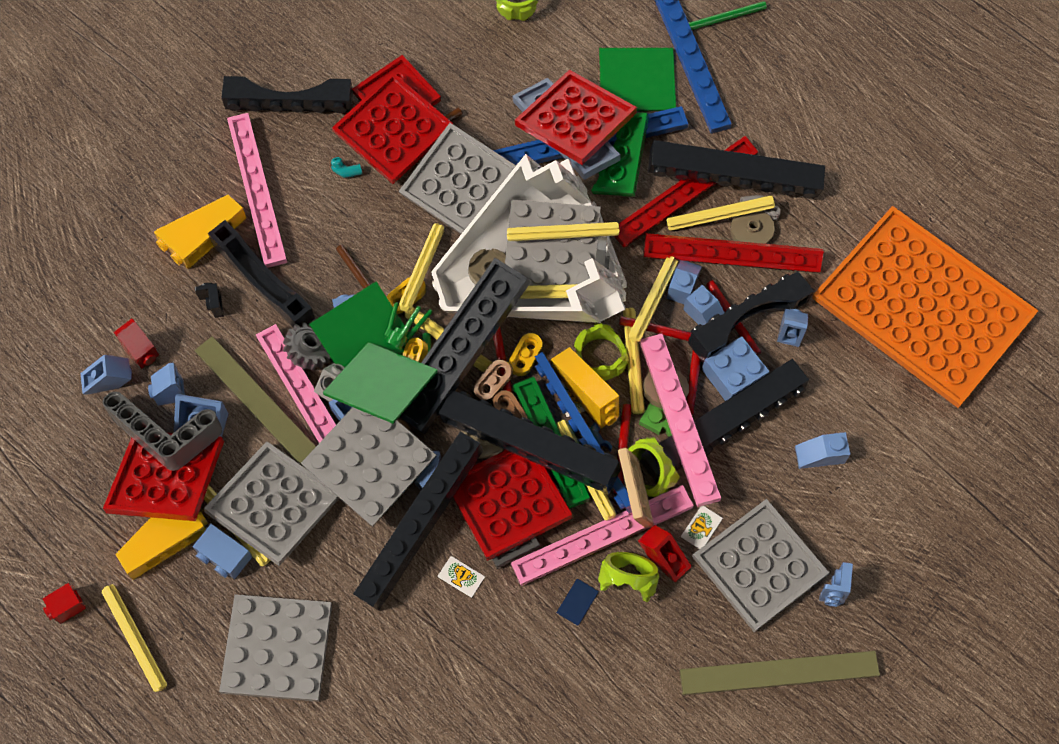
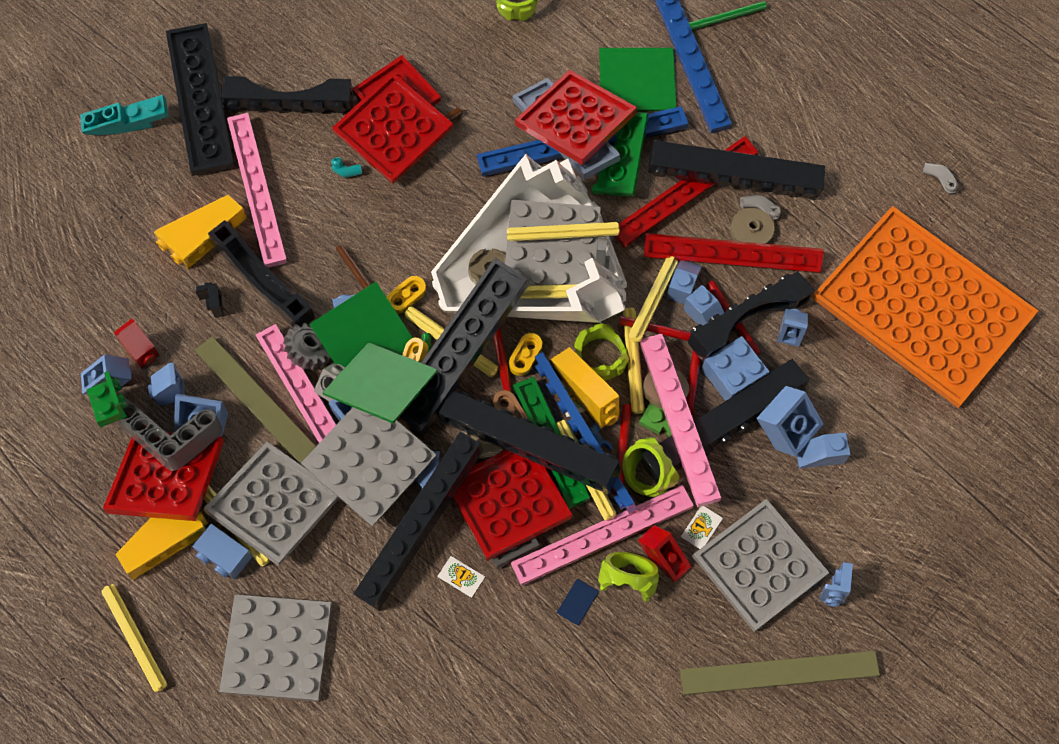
(63, 604): red brick -> none
(107, 402): none -> green bracket
(120, 119): none -> teal slope
(199, 99): none -> black plate
(400, 337): green plant -> none
(421, 268): light yellow axle -> none
(456, 178): light grey plate -> none
(493, 379): medium nougat plate -> none
(635, 488): tan tile -> none
(720, 213): light yellow axle -> none
(790, 421): none -> medium blue brick
(943, 174): none -> light grey arm

